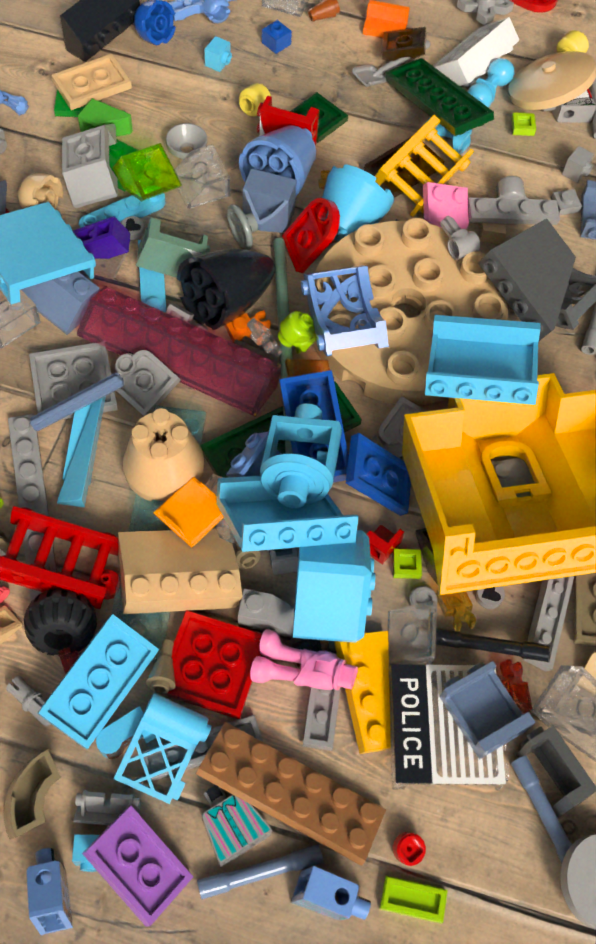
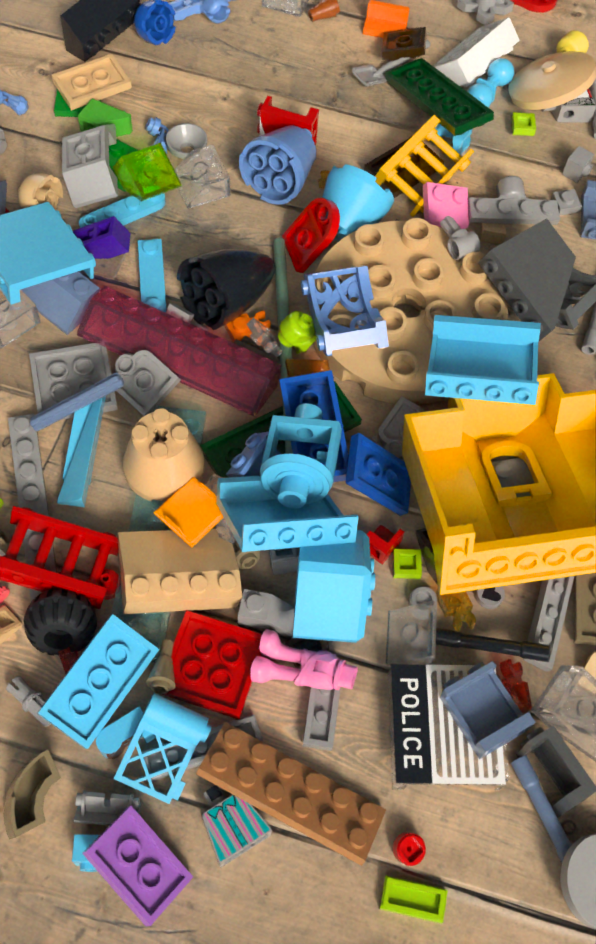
(48, 894): medium blue torso -> none
(134, 226): light grey tile -> none
(152, 127): none -> medium blue piece
(165, 252): sand green panel -> none
(217, 54): medium azure plate -> none
(251, 98): light yellow head -> none
(266, 206): sand blue piece -> none
(276, 36): blue plate -> none
(294, 861): sand blue piece -> none
(317, 891): medium blue torso -> none
(329, 115): dark green tile -> none
(370, 694): yellow wing -> none

